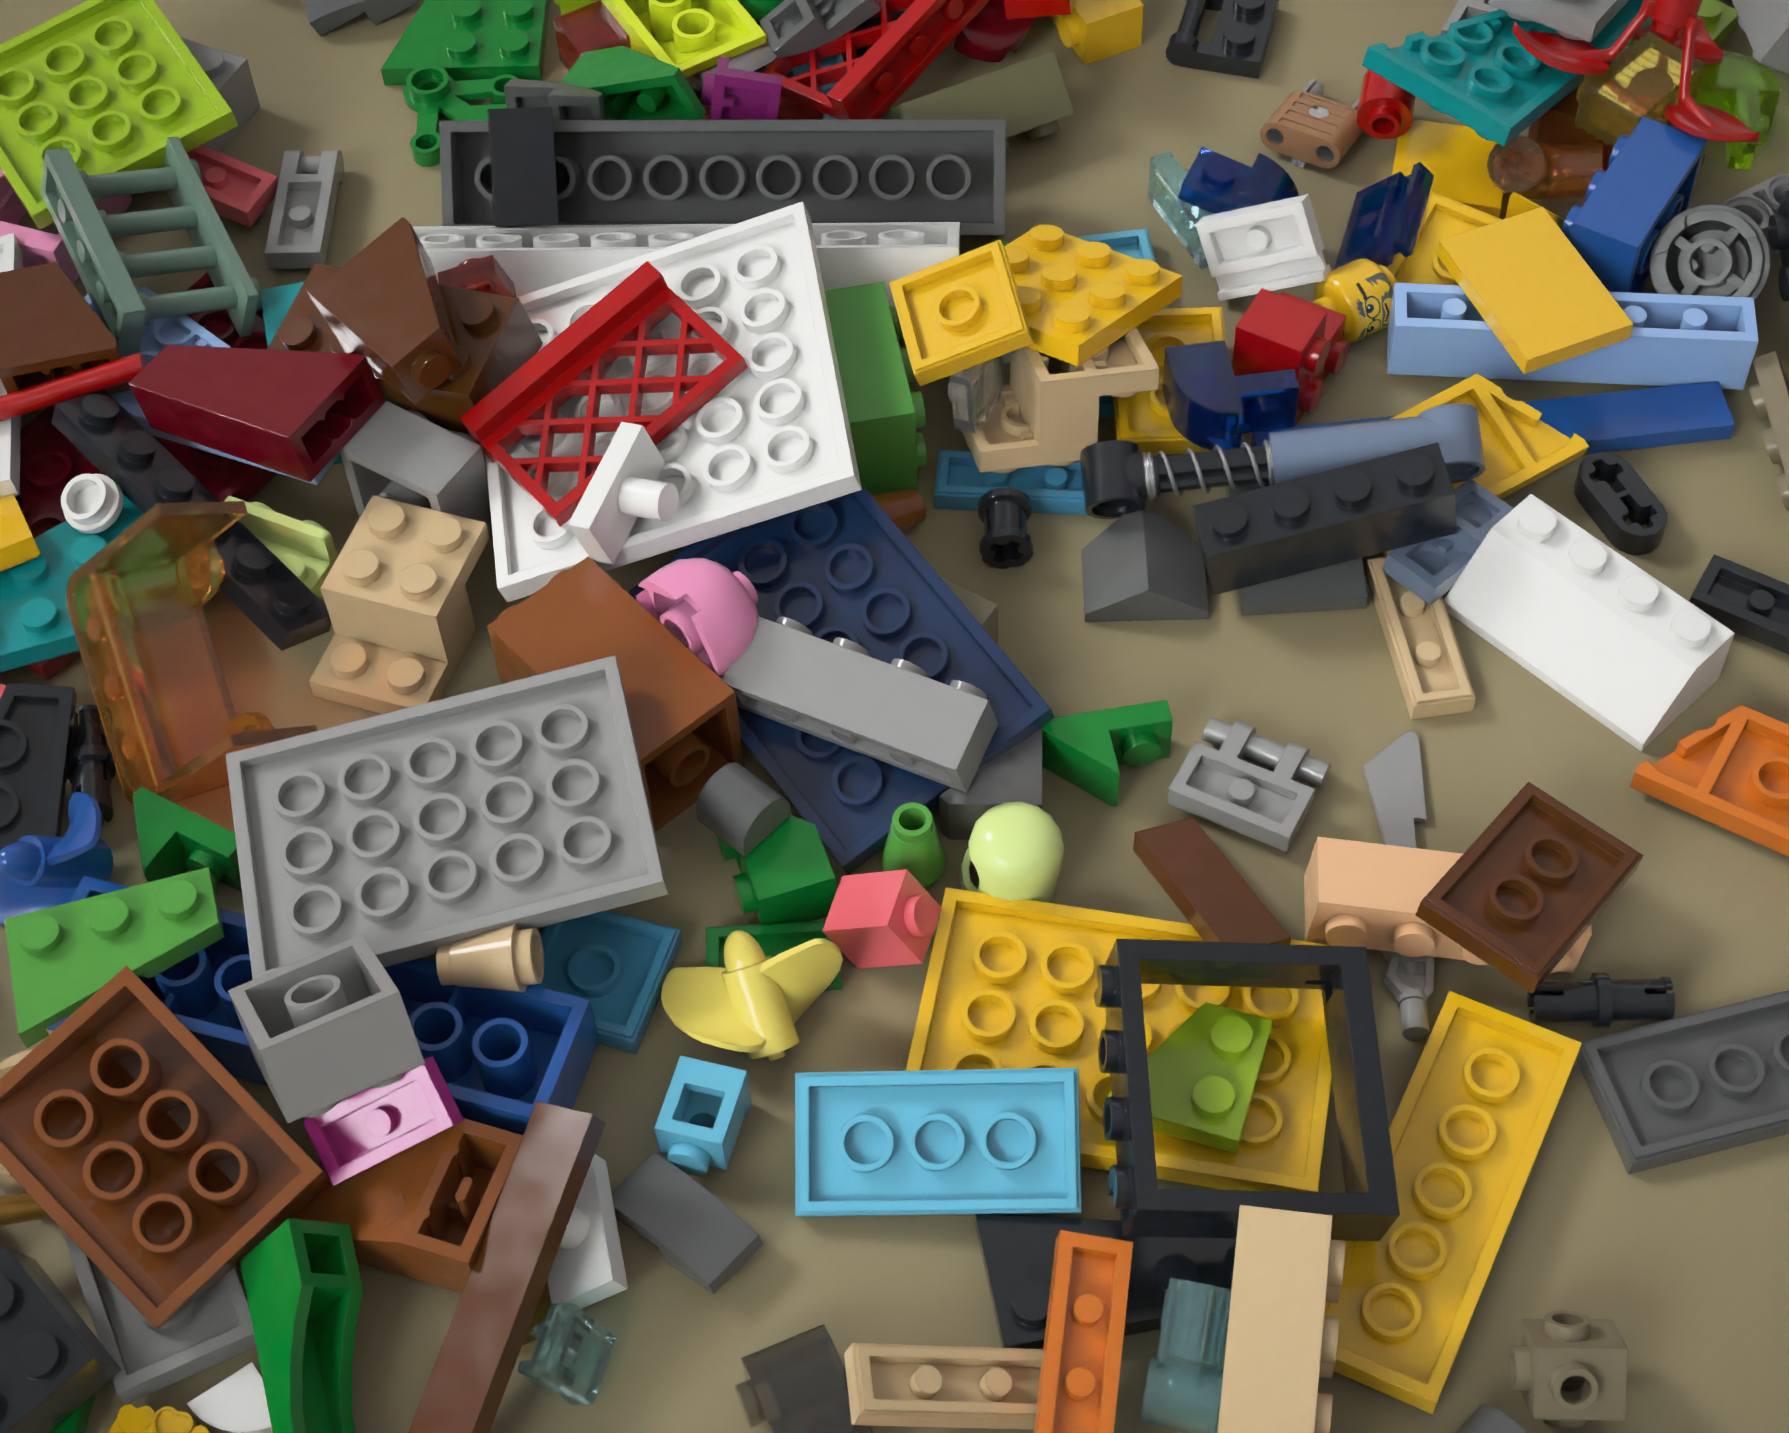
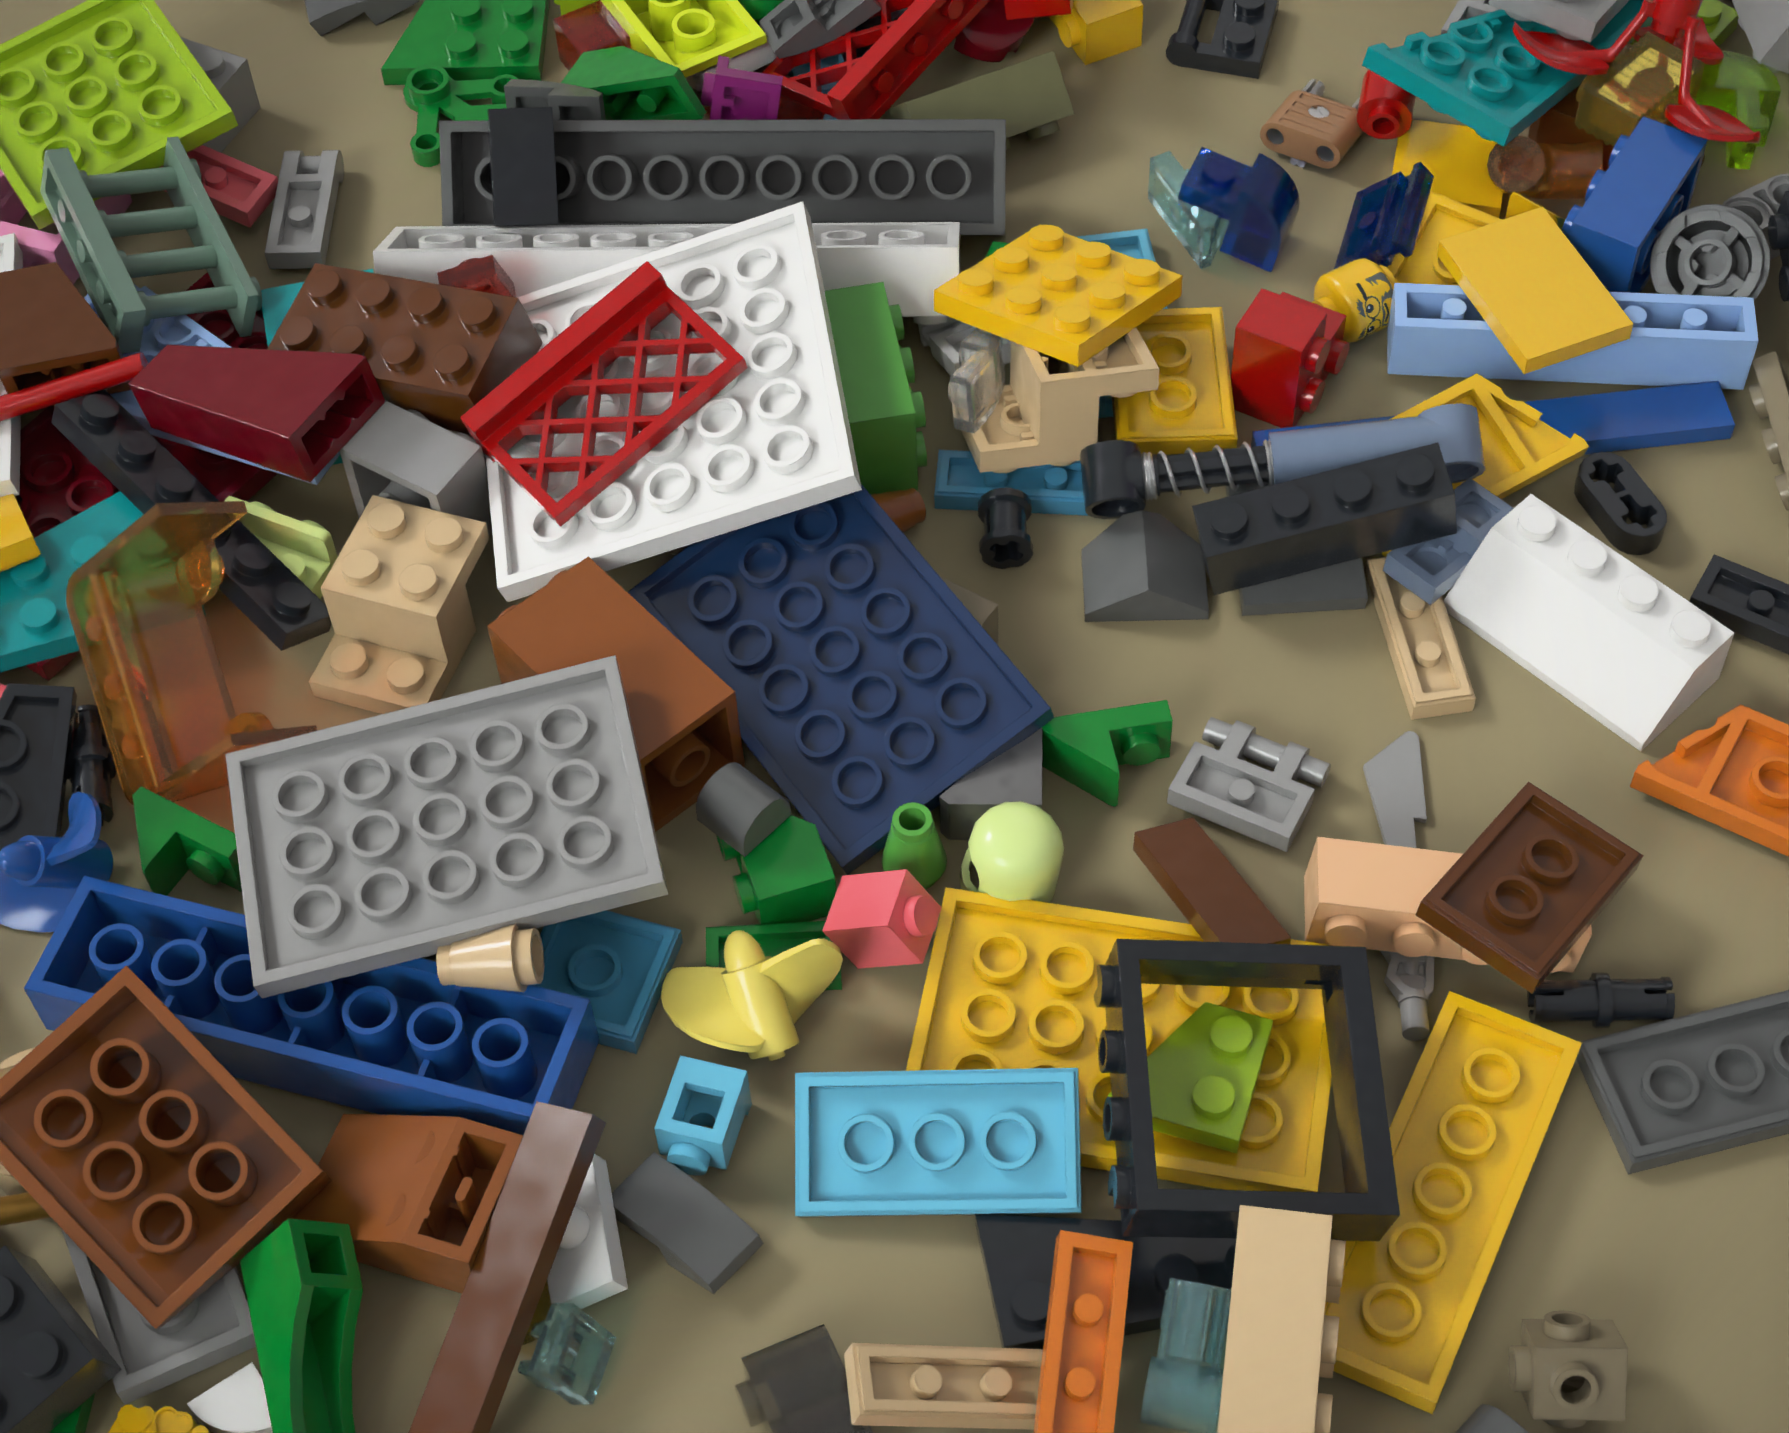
(79, 946): bright green wing -> none
(91, 502): white plate -> none
(327, 1028): light grey brick -> none
(383, 1122): plate -> none
(393, 312): reddish brown slope -> none
(621, 492): white tile -> none
(703, 608): bright pink cylinder -> none
(864, 702): light grey brick -> none
(960, 313): yellow tile -> none
(1217, 407): clear blue brick -> none
(1263, 247): white plate -> none

